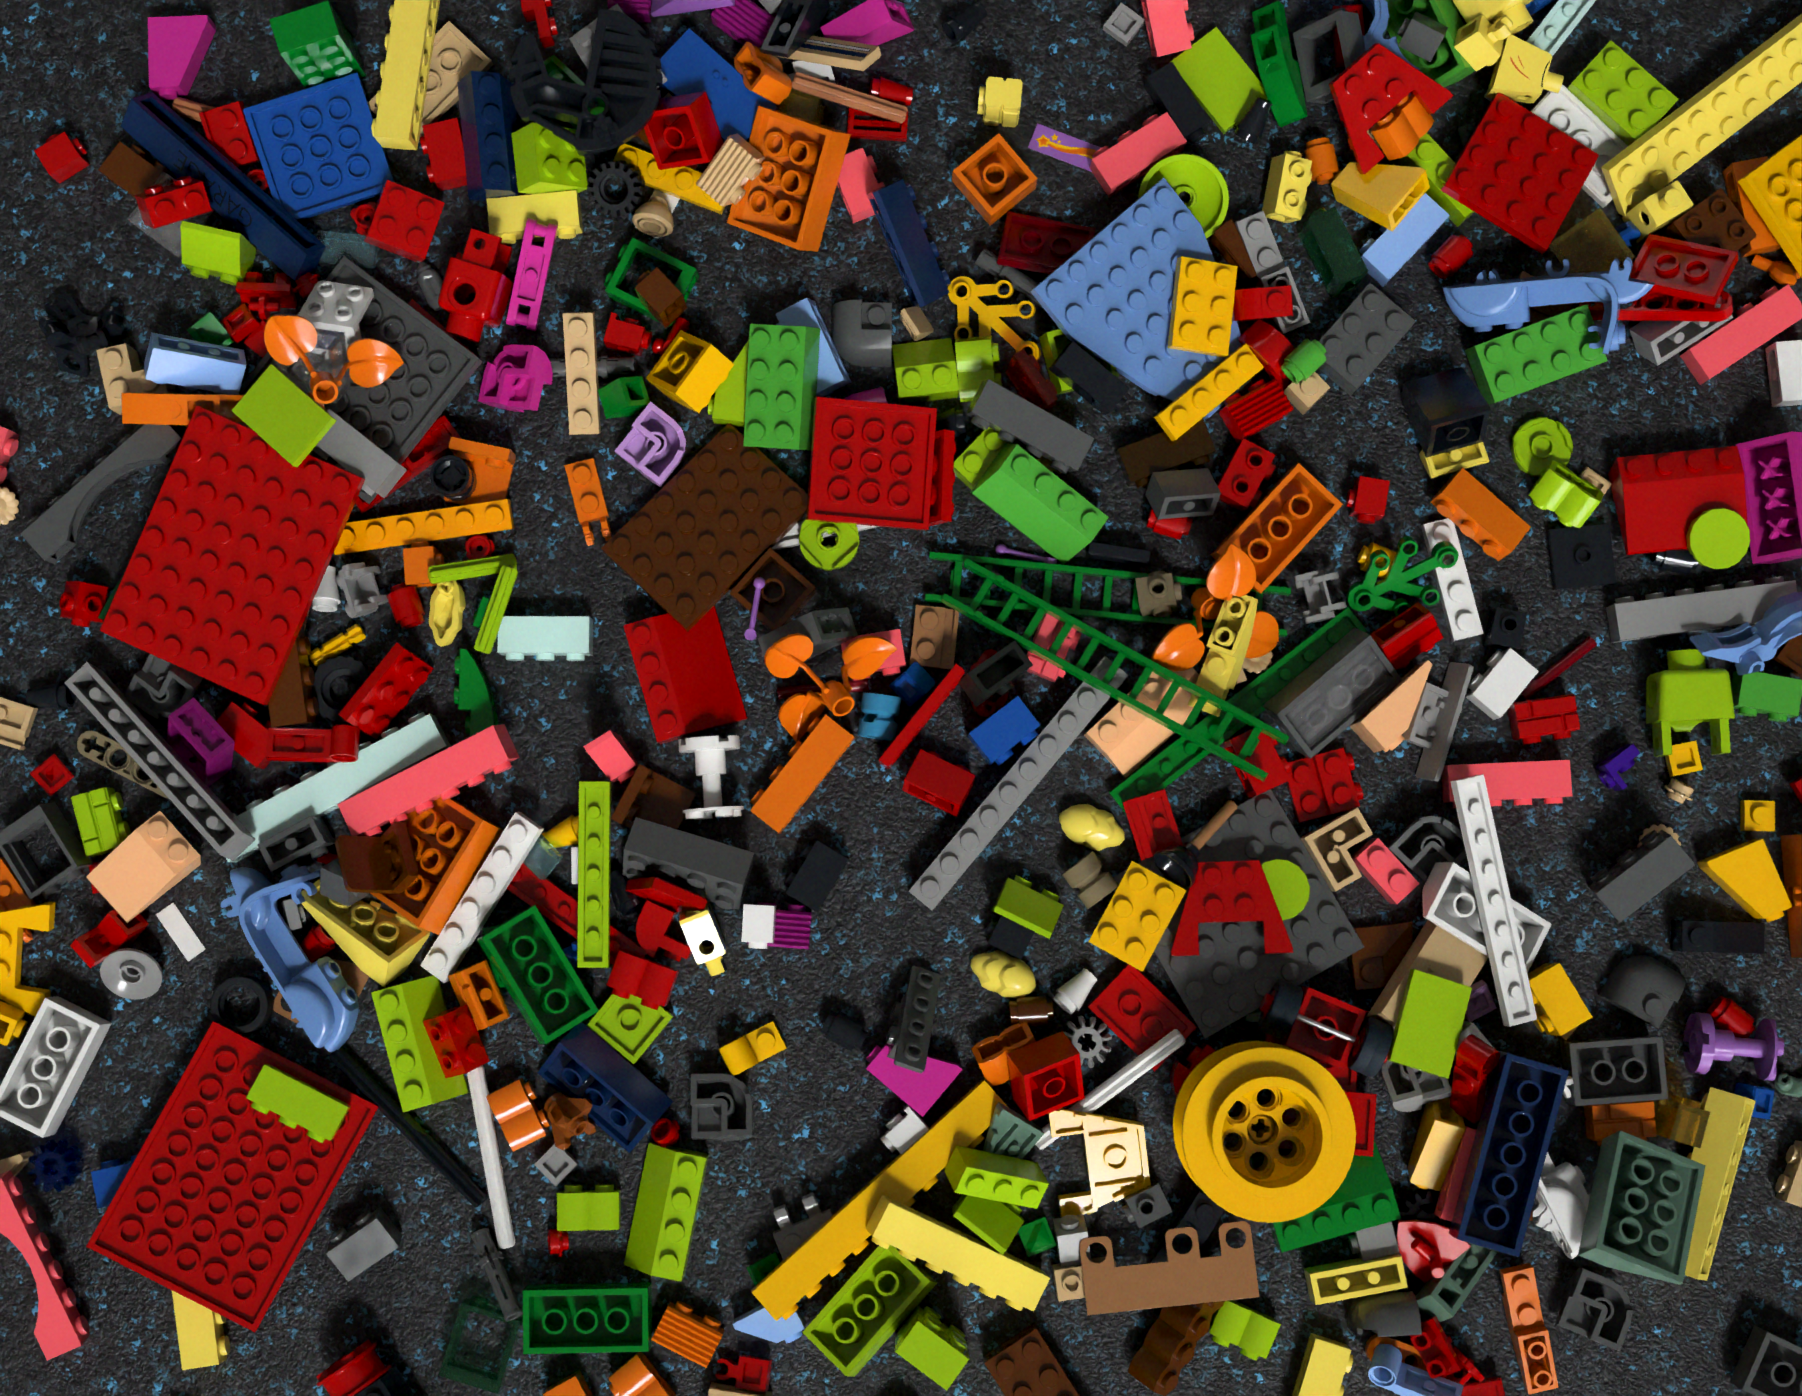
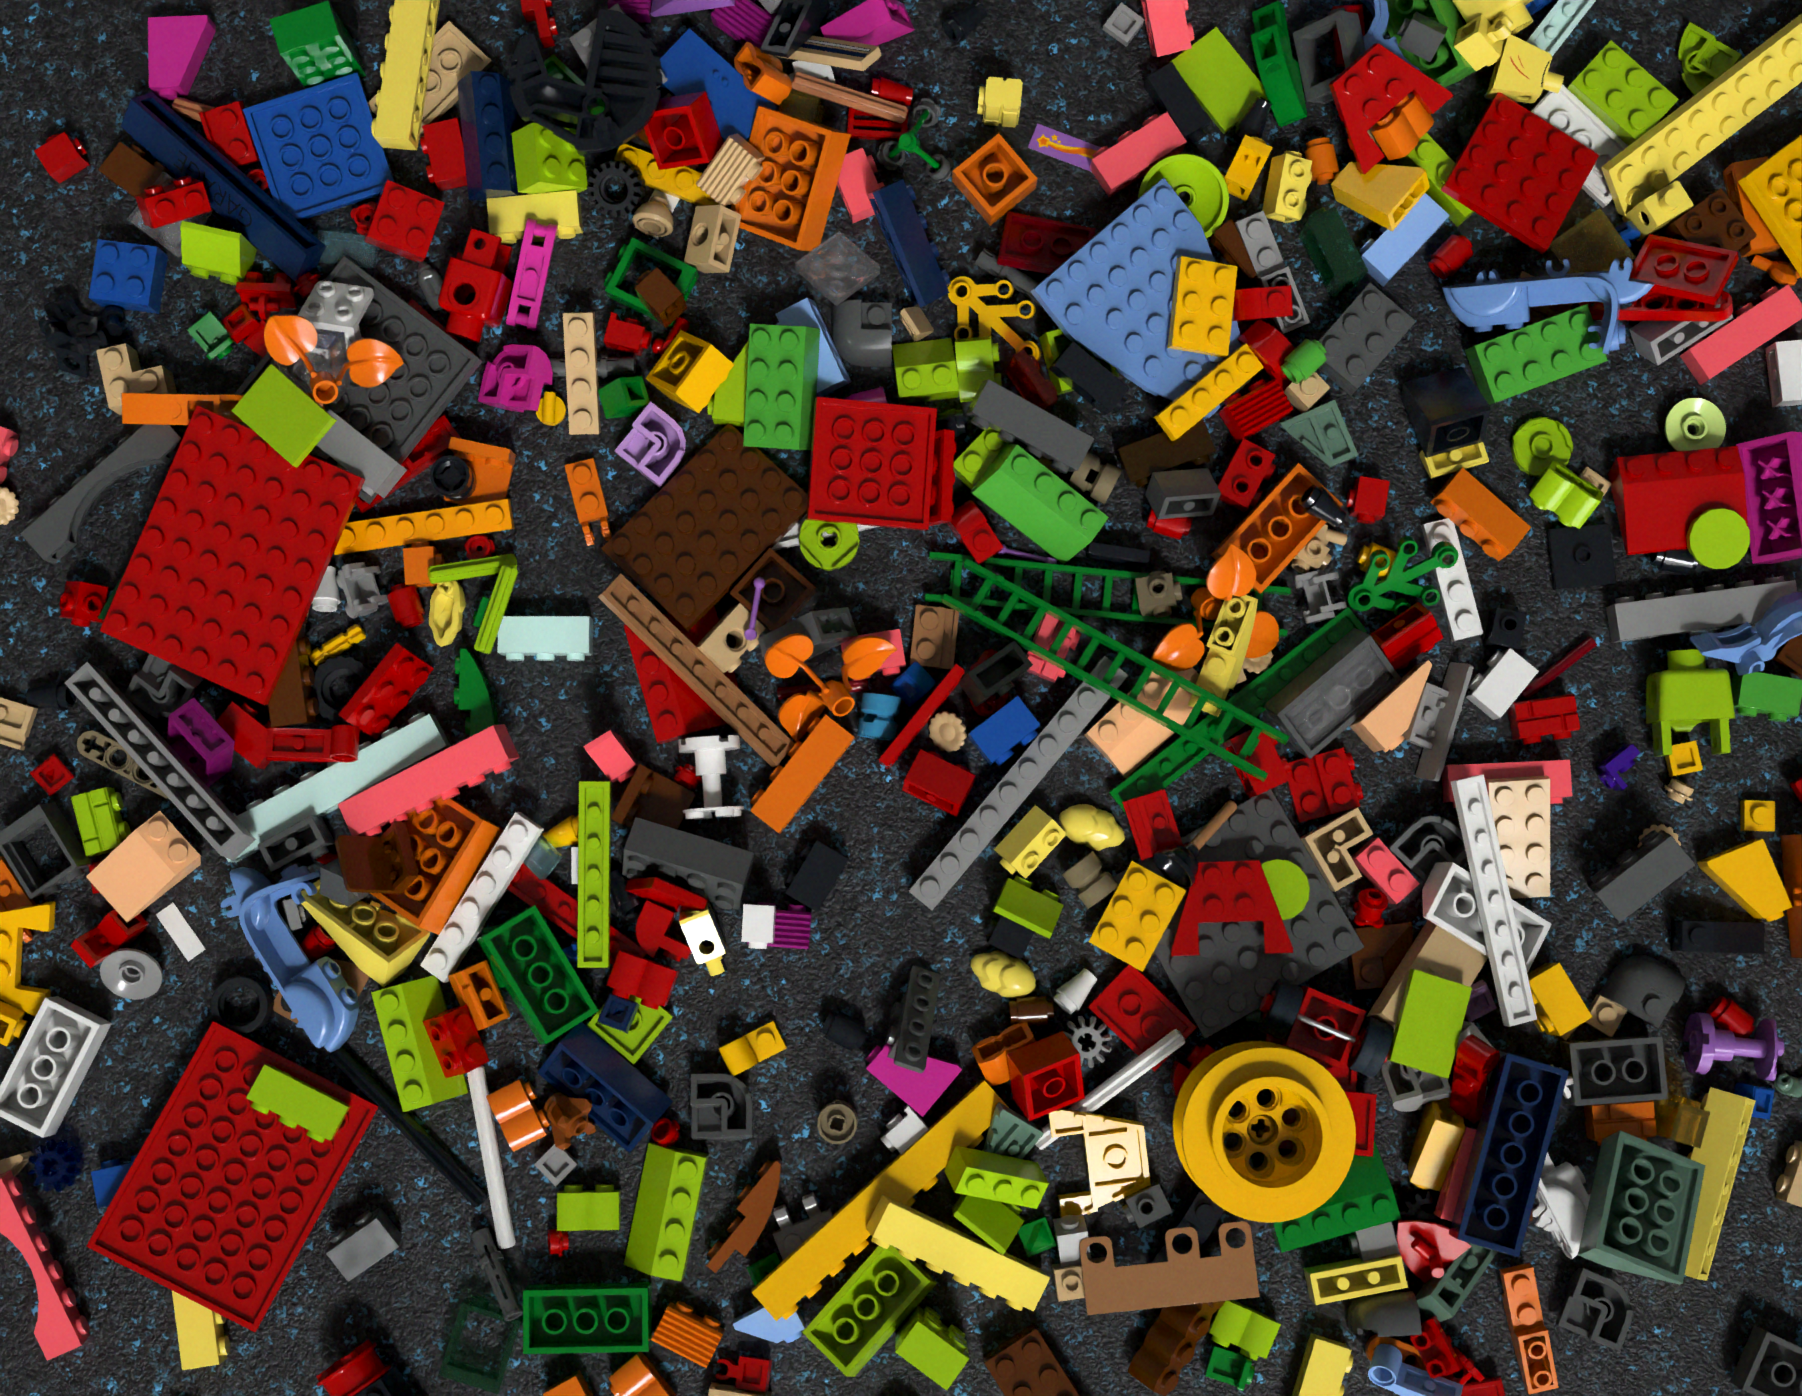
(128, 276): none -> blue brick
(194, 364): light blue brick -> none
(551, 409): none -> yellow plate
(618, 1013): none -> dark blue tile
(687, 777): none -> red plate
(696, 670): none -> medium nougat plate
(712, 239): none -> tan brick
(714, 643): none -> tan brick
(756, 1207): none -> dark orange slope
(837, 268): none -> clear plate
(837, 1122): none -> dark tan wheel
(892, 153): none -> dark grey plant
(947, 731): none -> tan piece
(974, 532): none -> red brick
(1029, 842): none -> light yellow brick
(1103, 483): none -> dark tan wheel
(1229, 1367): none -> green bracket
(1246, 166): none -> yellow brick
(1315, 552): none -> tan piece
(1321, 505): none -> black cone
(1323, 434): none -> sand green wing
(1370, 908): none -> red brick
(1523, 832): none -> tan plate
(1605, 1016): none -> tan plate
(1703, 58): none -> lime brick
(1703, 416): none -> yellowish green dish

